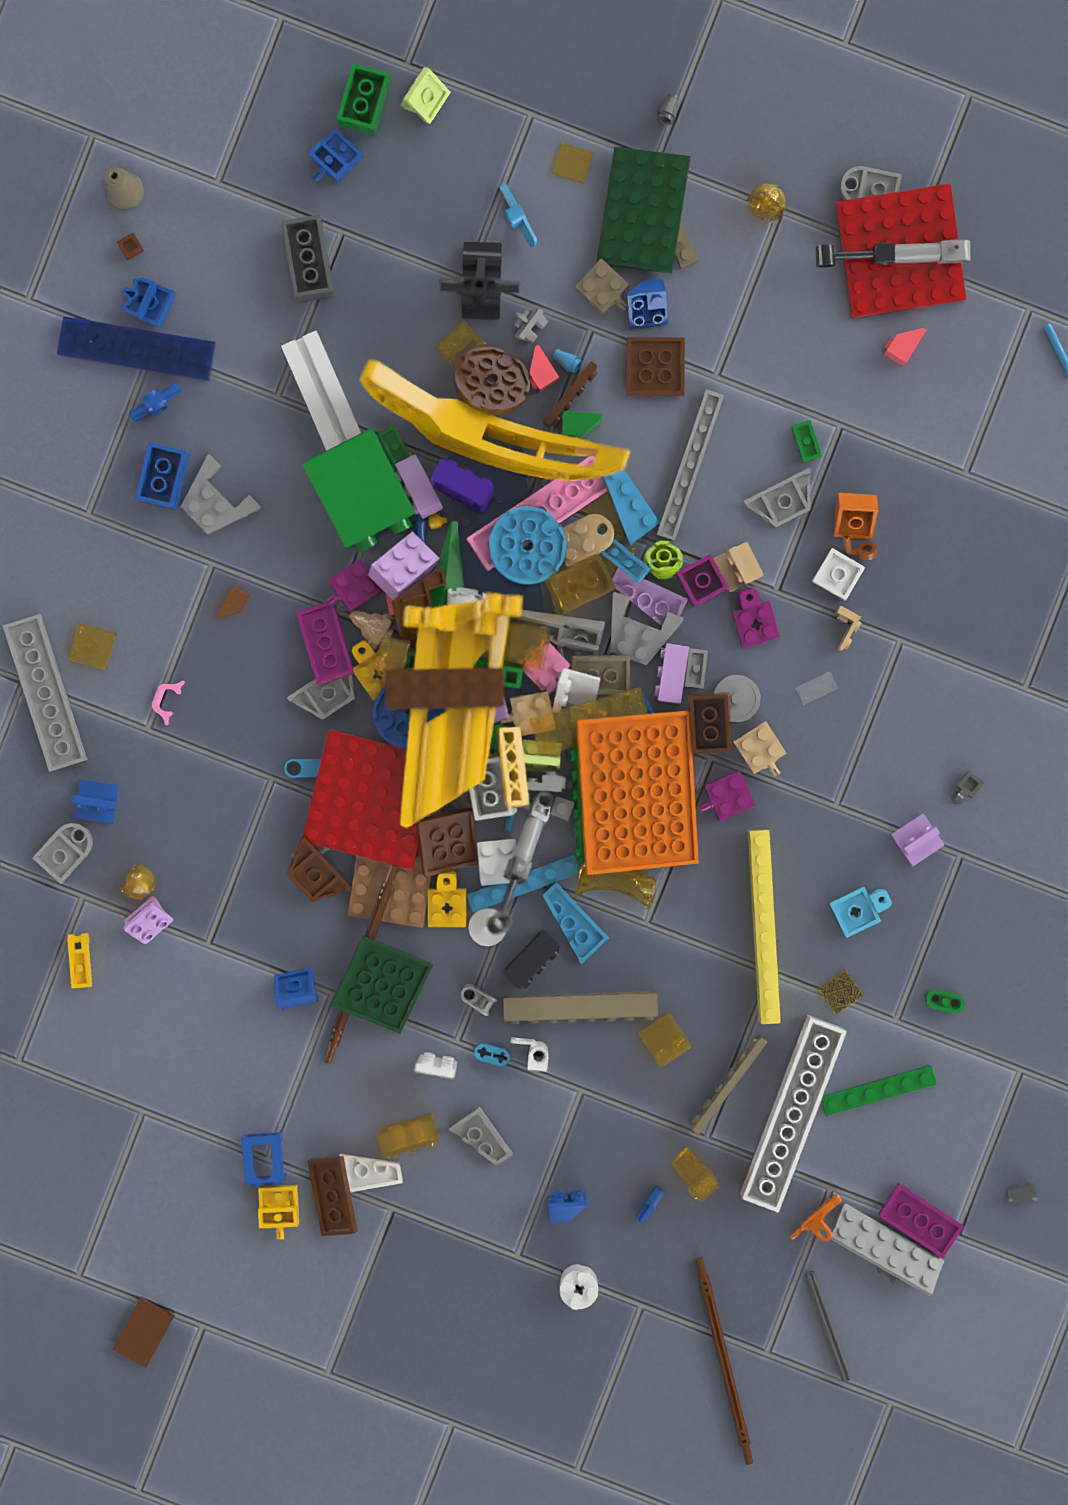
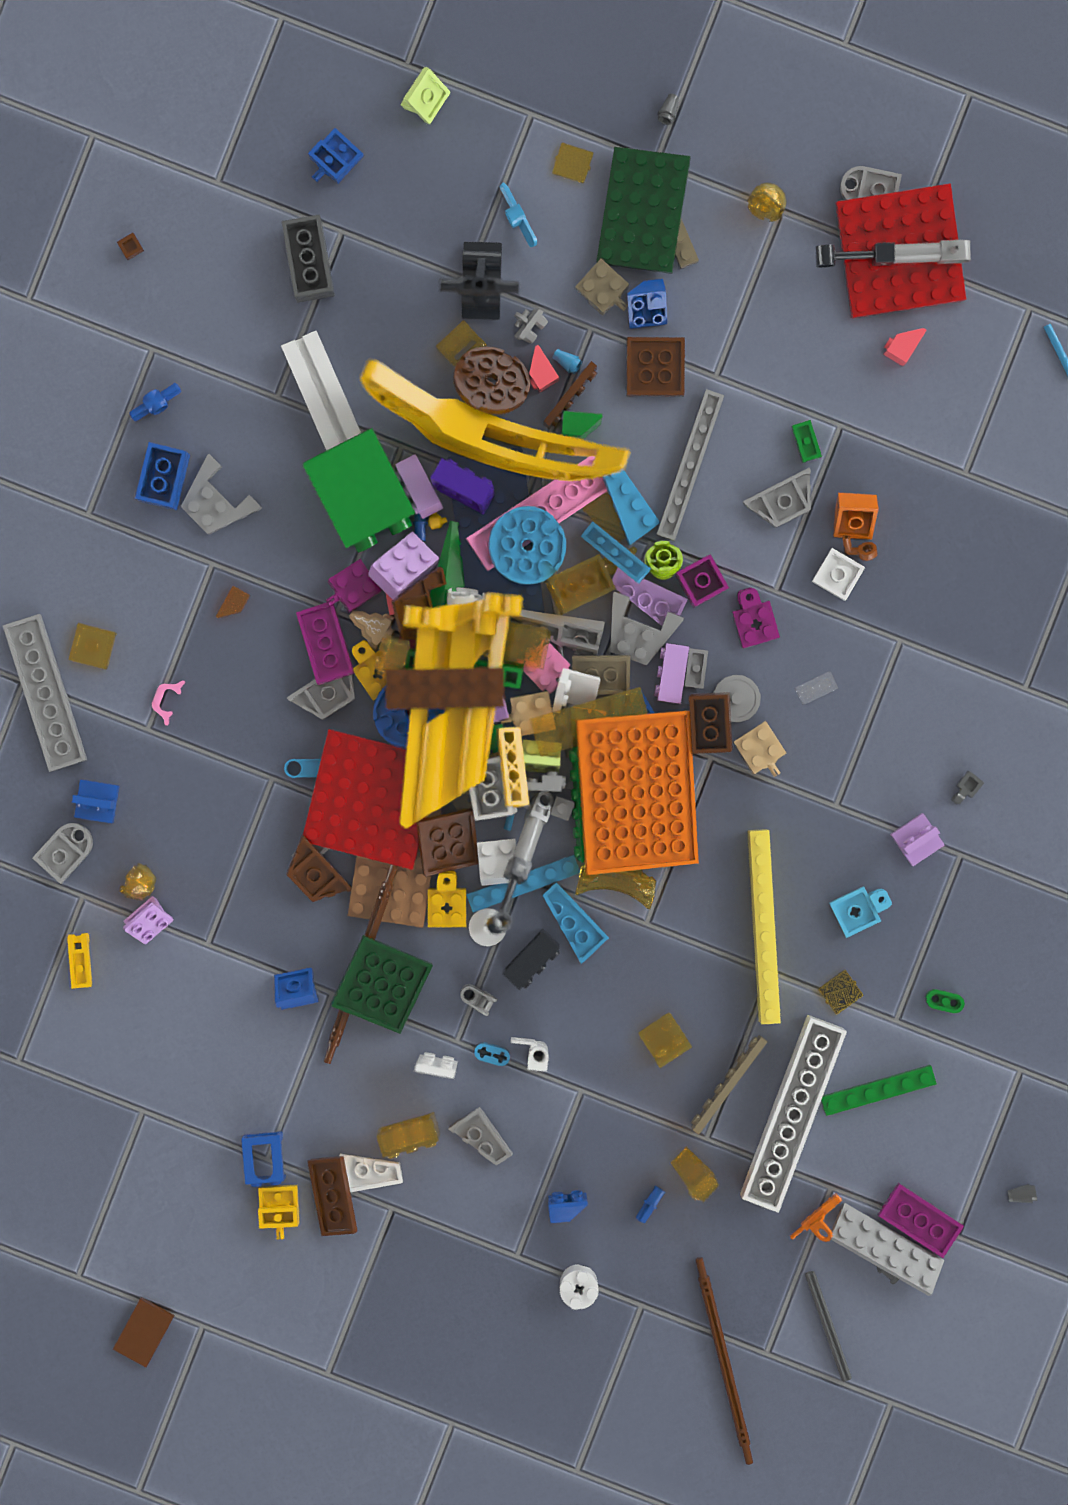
(123, 188): dark tan cone -> none
(136, 348): clear blue plate -> none
(148, 301): blue plate -> none
(364, 99): green brick -> none
(394, 445): green plate -> none
(580, 1006): dark tan brick -> none
(585, 540): tan plate -> none
(728, 796): magenta plate -> none
(738, 566): tan bracket -> none
(846, 616): tan bracket -> none

